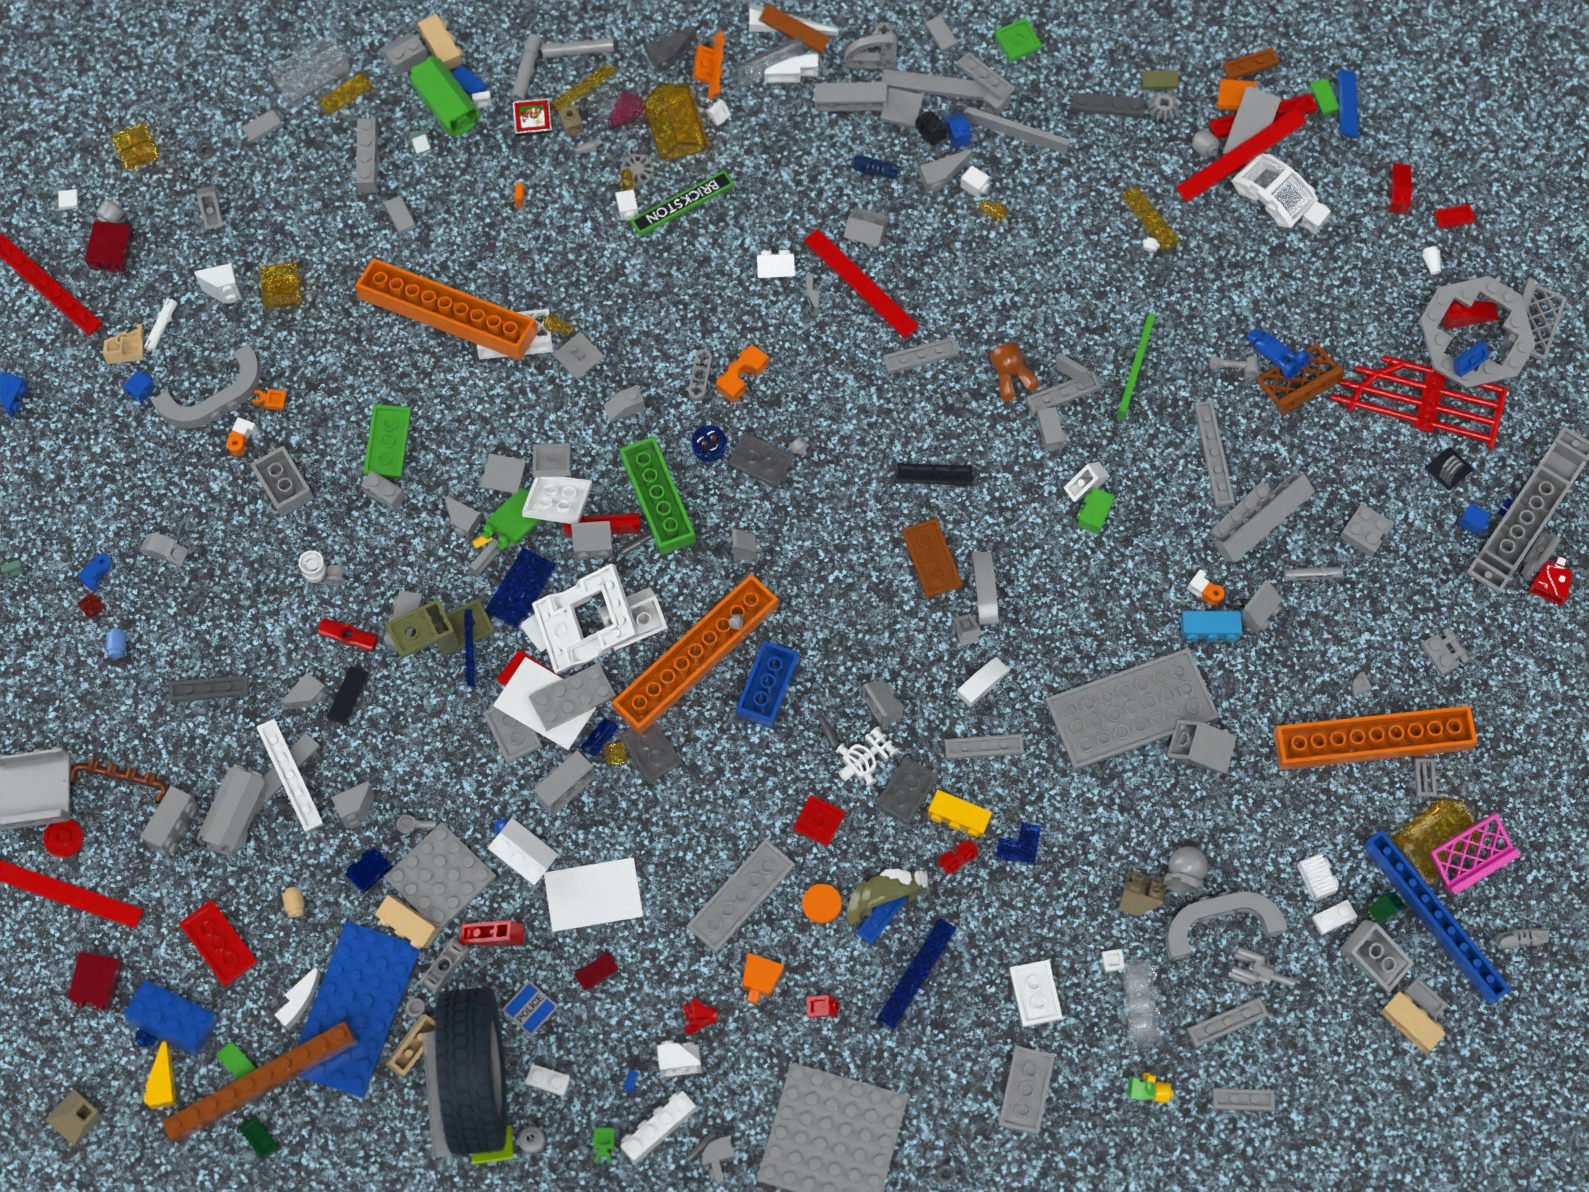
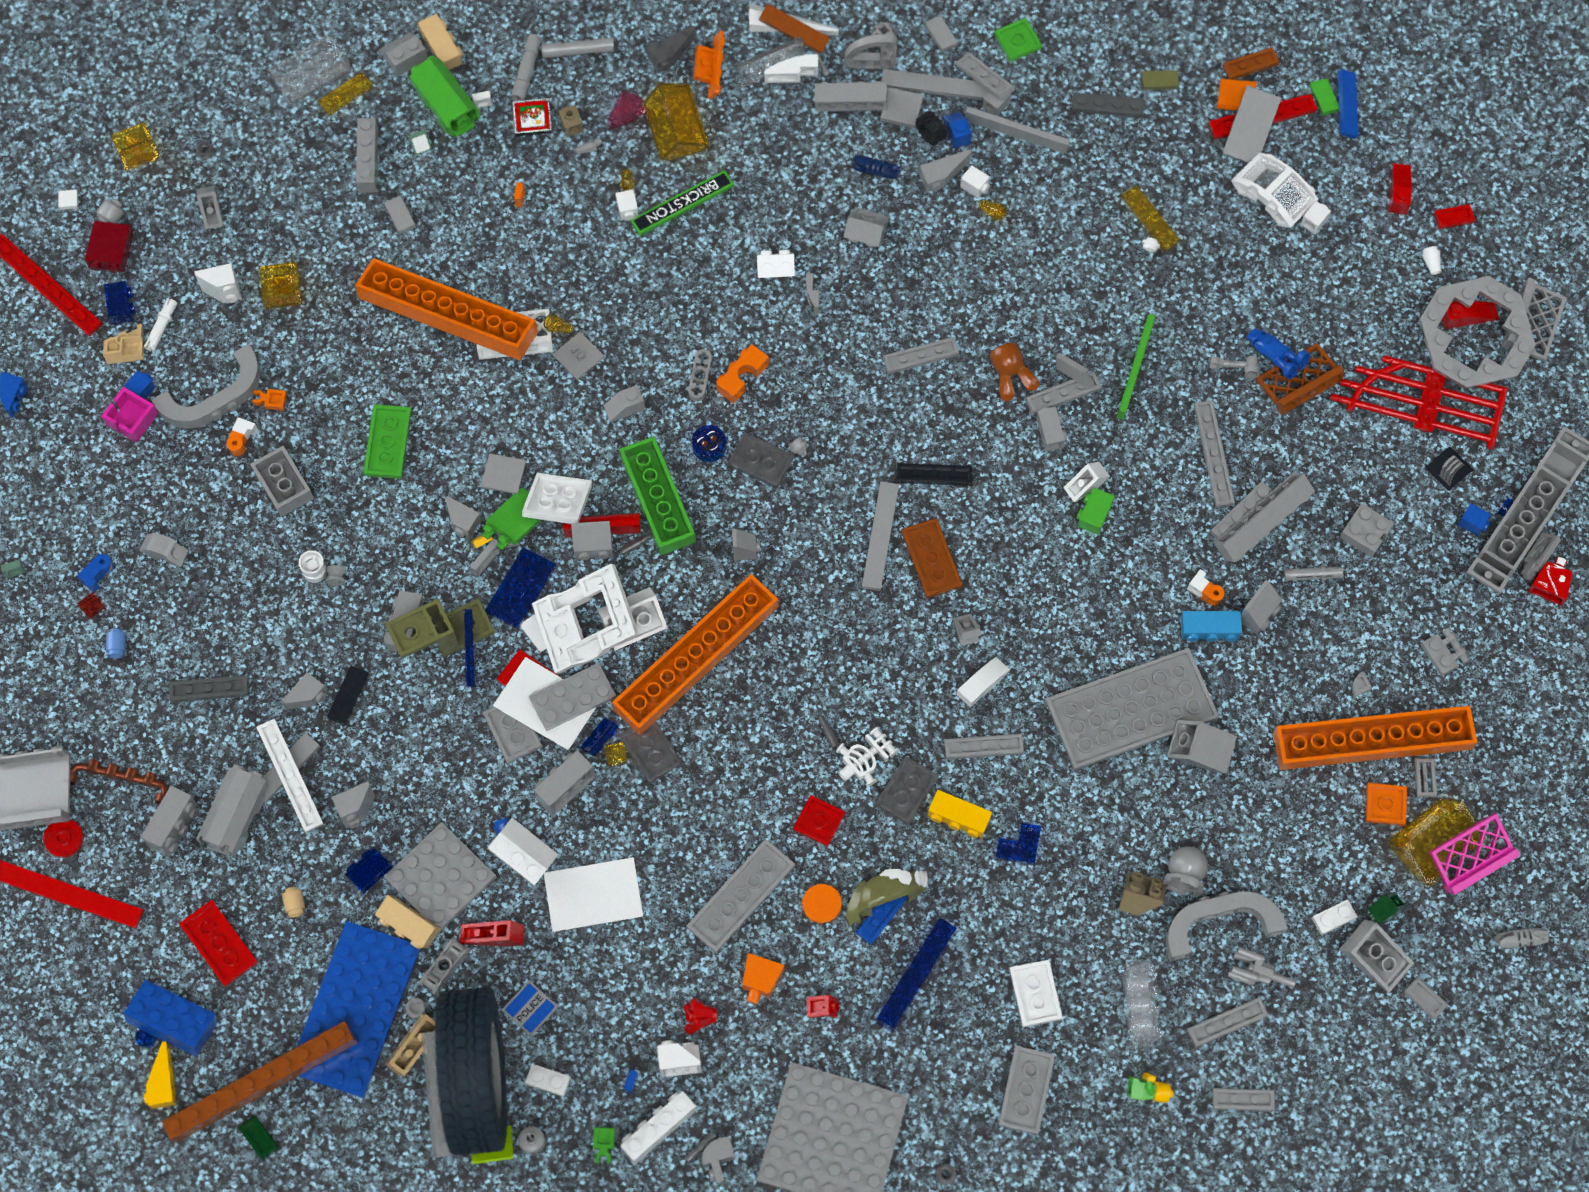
(74, 1117): dark tan slope -> none
(94, 981): dark red brick -> none
(119, 303): none -> clear blue brick
(134, 414): none -> dark pink piece
(235, 1060): bright green tile -> none
(262, 126): light grey tile -> none
(299, 999): white slope -> none
(358, 638): red piece -> none
(383, 491): light grey brick -> none
(407, 824): light grey plate -> none
(468, 81): blue tile -> none
(551, 460): light grey tile -> none
(582, 87): clear yellow tile -> none
(596, 972): dark red plate -> none
(638, 169): light grey wheel -> none
(718, 112): white tile -> none
(736, 621): light grey hinge -> none
(768, 684): blue brick -> none
(861, 284): red tile -> none
(880, 536): none -> light grey tile
(882, 703): light grey slope -> none
(965, 852): red hinge -> none
(985, 588): light grey slope -> none
(1113, 960): white tile -> none
(1163, 106): light grey gear -> none
(1205, 143): light grey head -> none
(1241, 155): red tile -> none
(1318, 877): white brick -> none
(1386, 804): none -> orange tile
(1413, 1022): tan brick -> none
(1436, 918): blue brick -> none
(1471, 359): blue plate -> none

